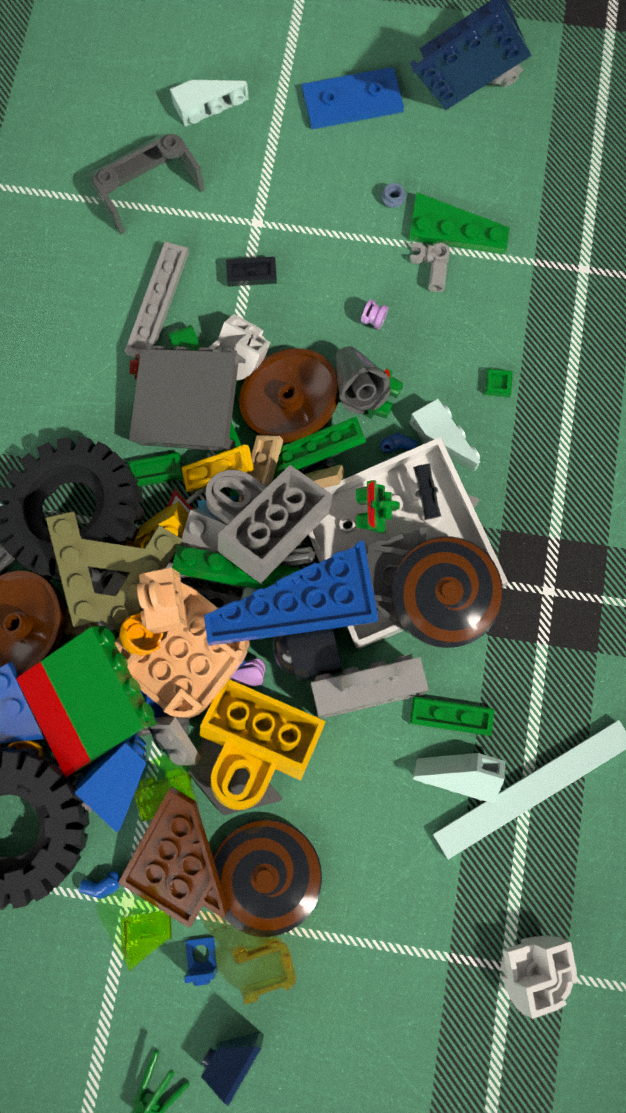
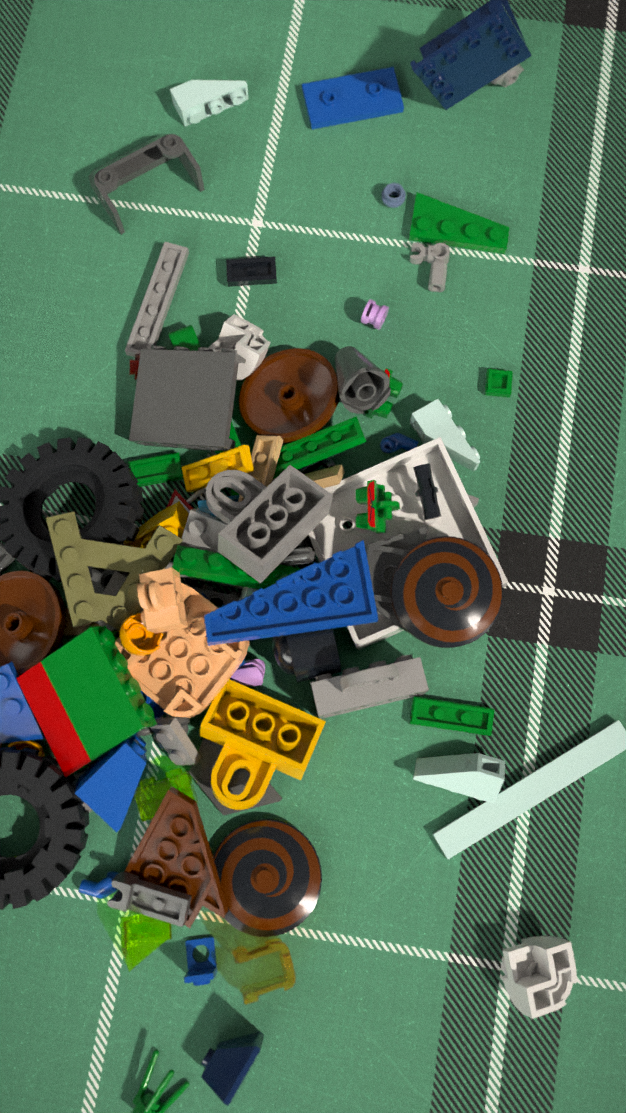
(149, 899): none -> dark grey plate

